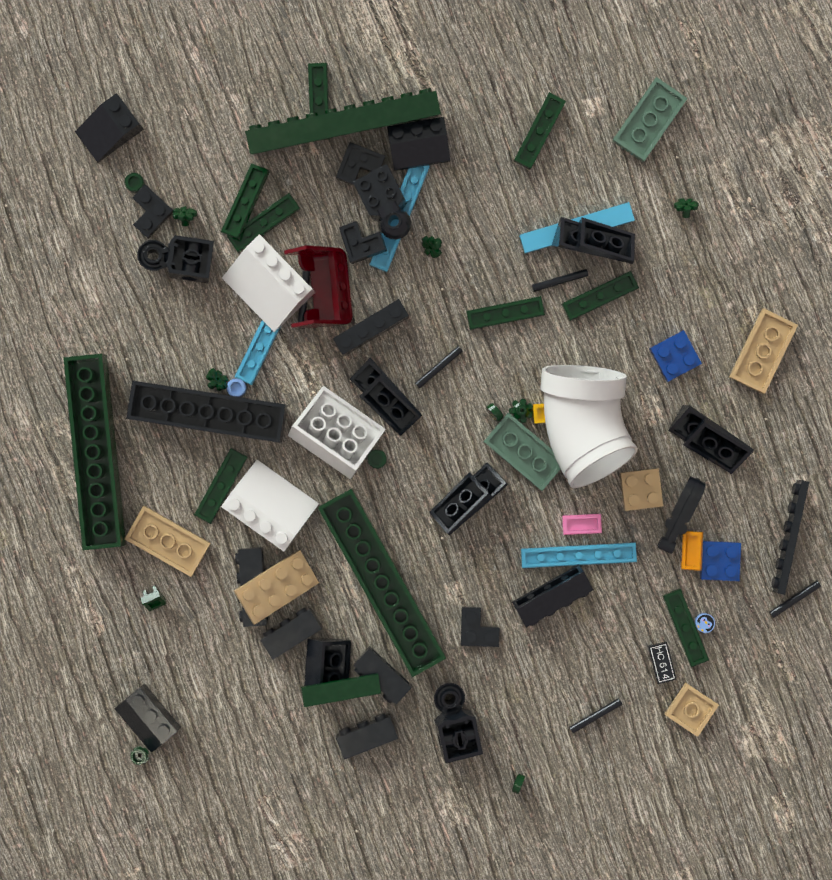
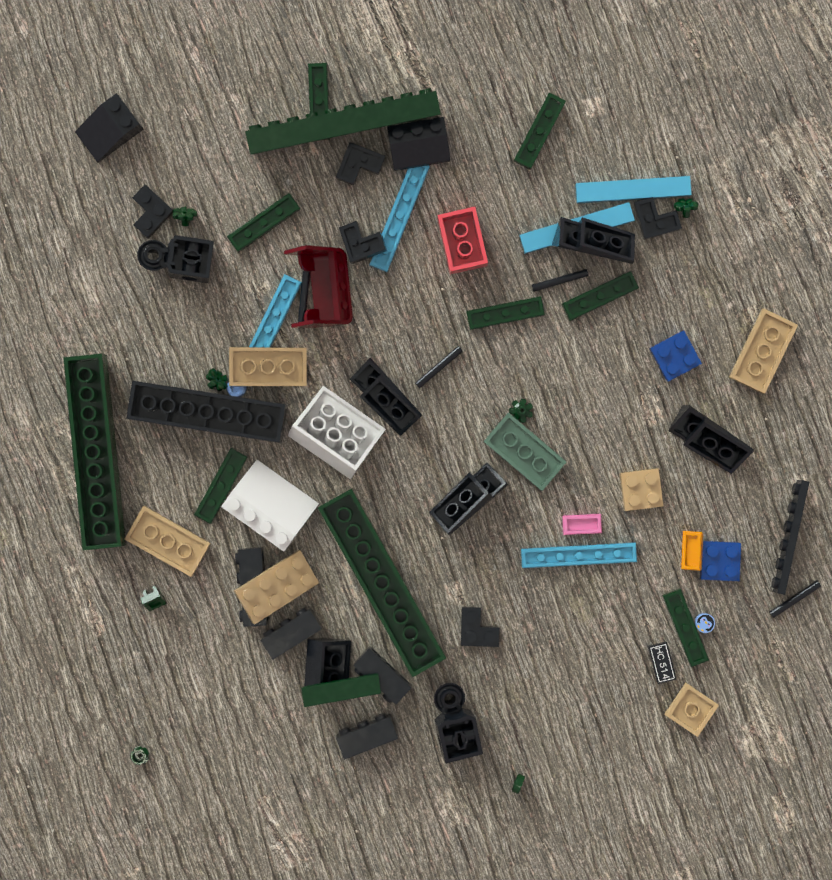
(134, 182): dark green tile -> none
(148, 718): black slope -> none
(245, 201): dark green tile -> none
(267, 283): white slope -> none
(267, 366): none -> tan plate
(371, 327): black brick -> none
(377, 459): dark green tile -> none
(384, 201): black brick -> none
(432, 246): dark green plant -> none
(462, 240): none -> coral brick
(495, 413): dark green tile -> none
(538, 413): yellow plate -> none
(552, 596): black brick -> none
(586, 421): white cylinder -> none
(596, 715): black bar -> none
(633, 189): none -> medium azure tile
(649, 119): sand green plate -> none
(652, 223): none -> black plate
(682, 513): black piece -> none

